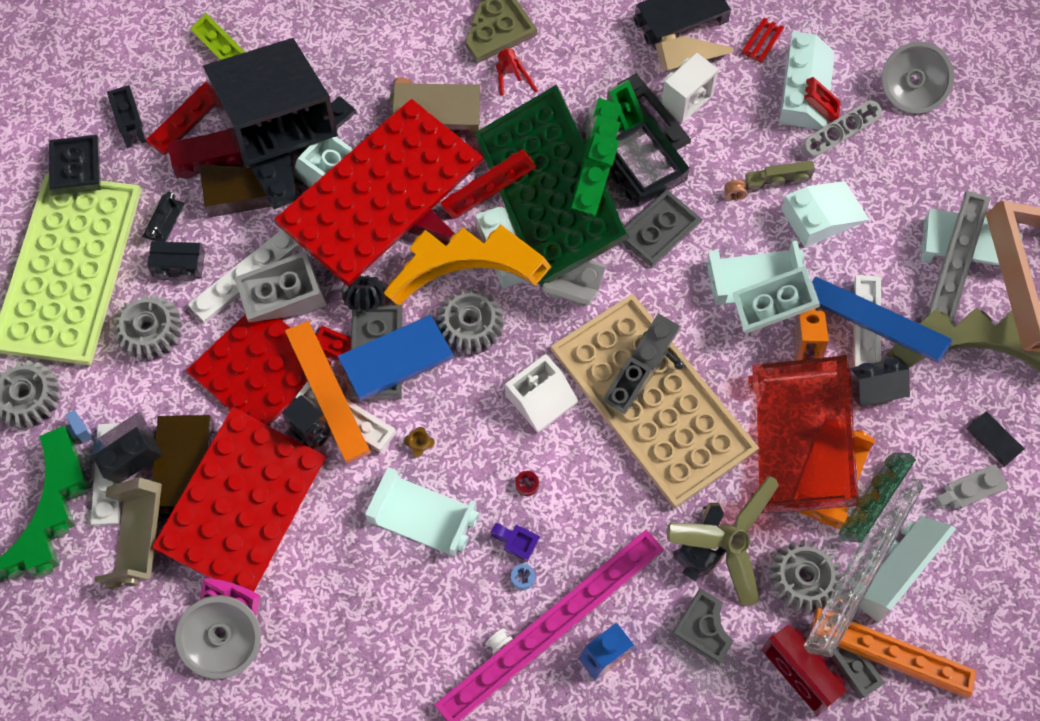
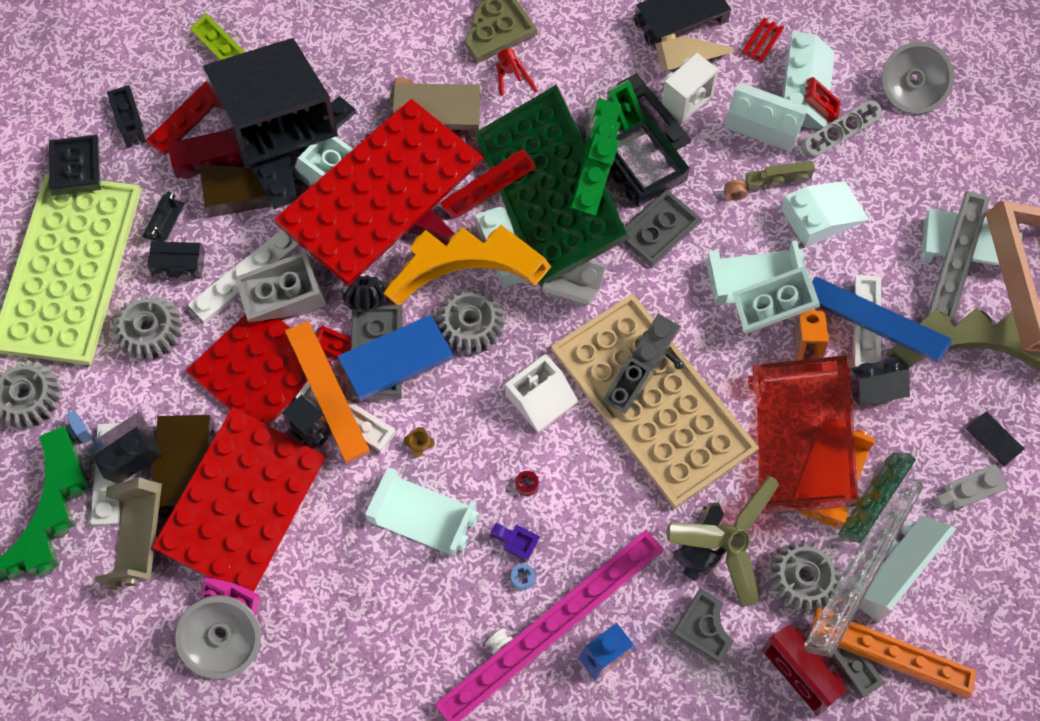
(765, 117): none -> light aqua slope

